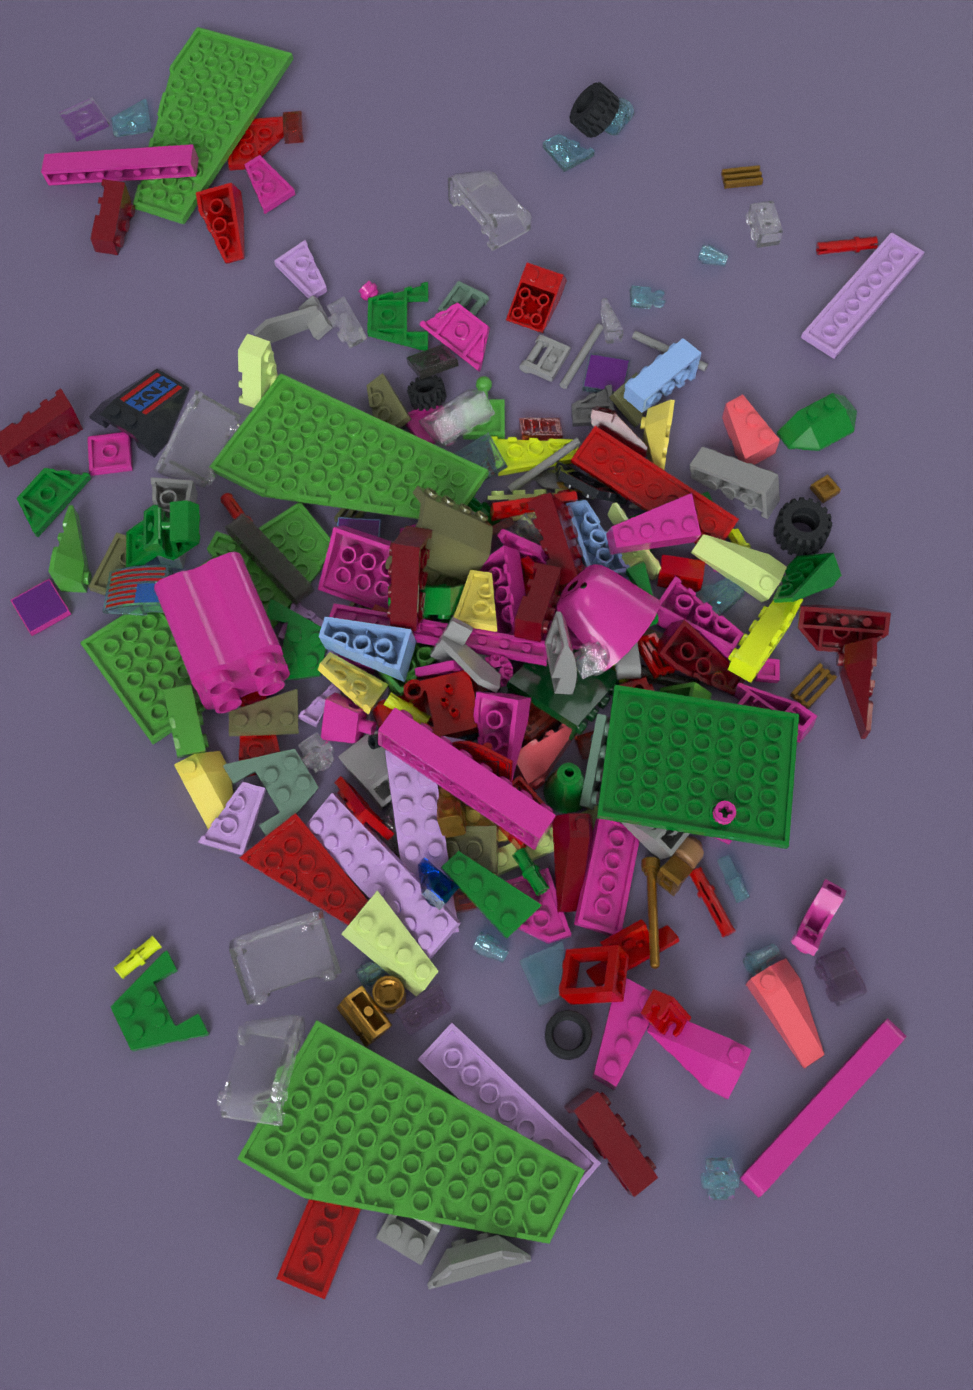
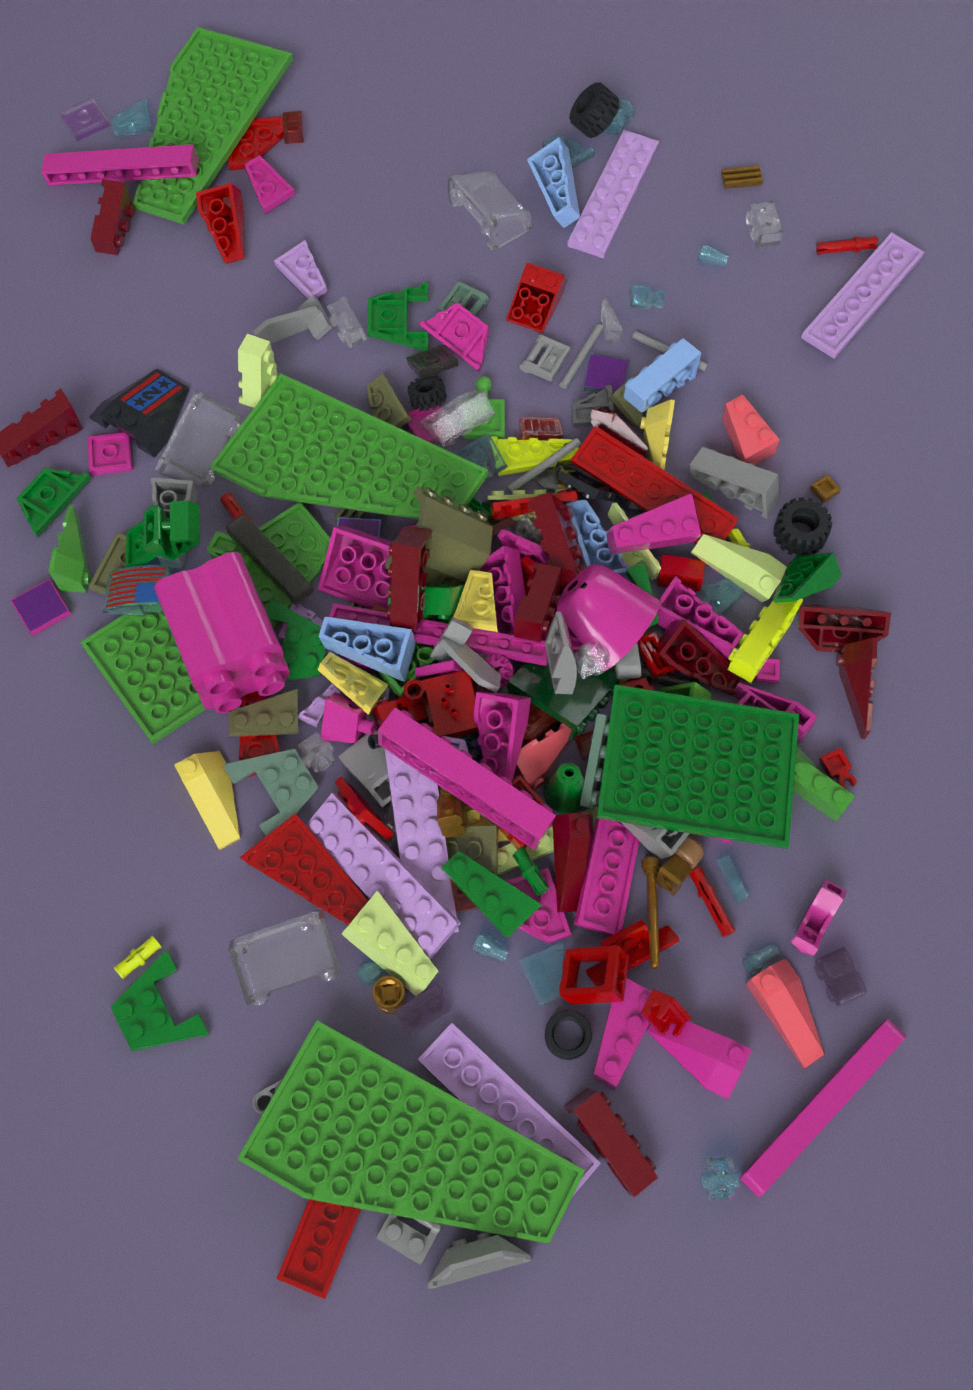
(185, 720): bright green wedge -> none
(236, 821): lavender wing -> none
(262, 1069): clear windscreen -> none
(364, 1016): pearl gold brick -> none
(368, 290): dark pink plate -> none
(395, 702): neon yellow pin -> none
(435, 885): clear blue wing -> none
(484, 754): red shield -> none
(555, 177): none -> light blue wedge
(613, 194): none -> lavender plate
(718, 816): dark pink bush -> none
(819, 424): green wedge -> none
(819, 788): none -> bright green wedge
(824, 674): pearl gold tile -> none
(837, 766): none -> red plate

